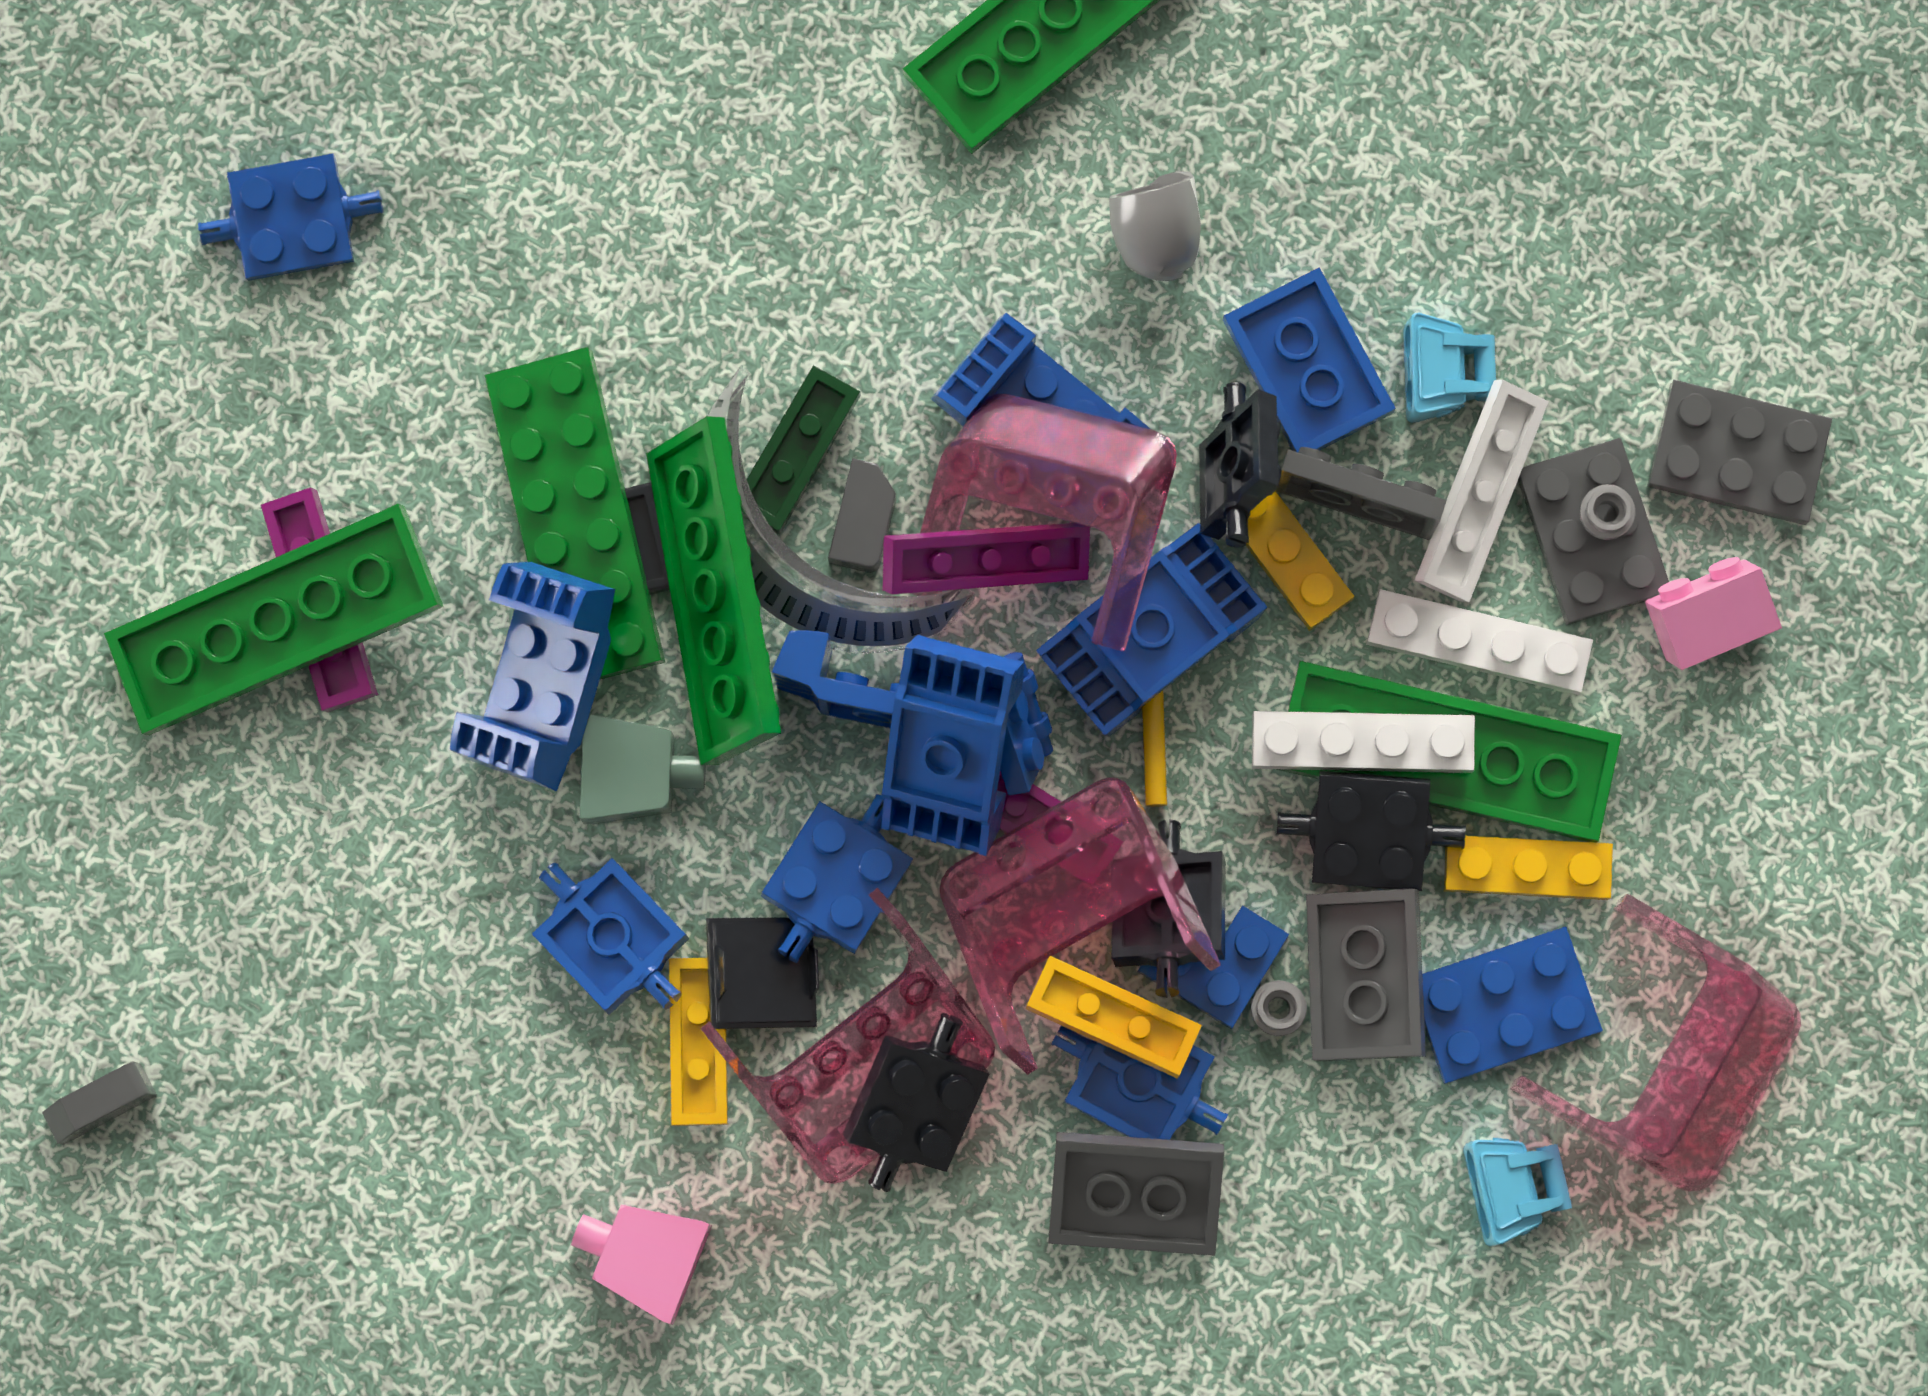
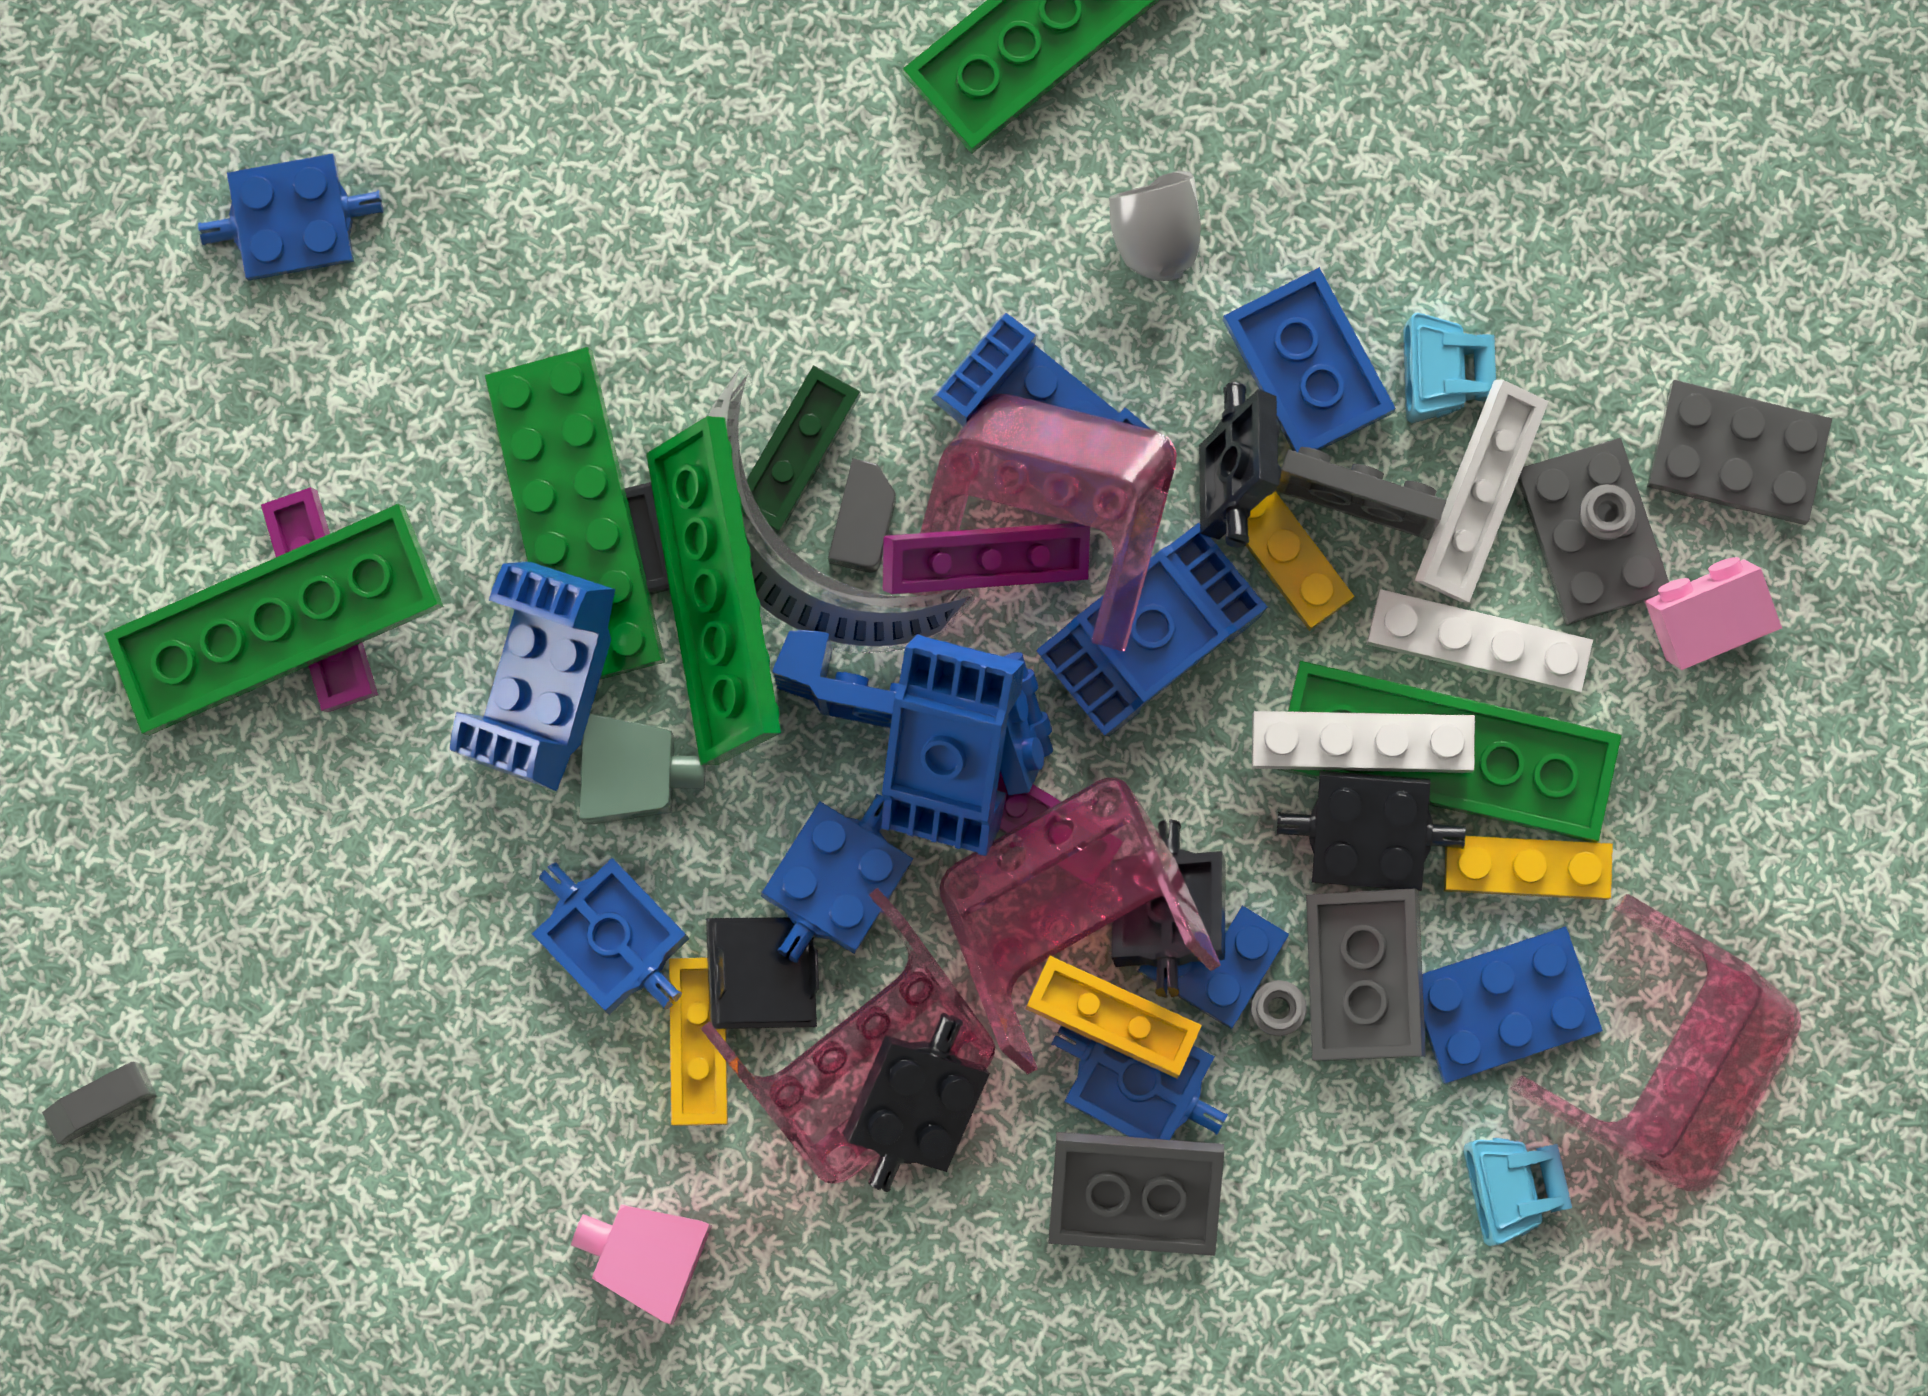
(1154, 752): yellow piece -> none

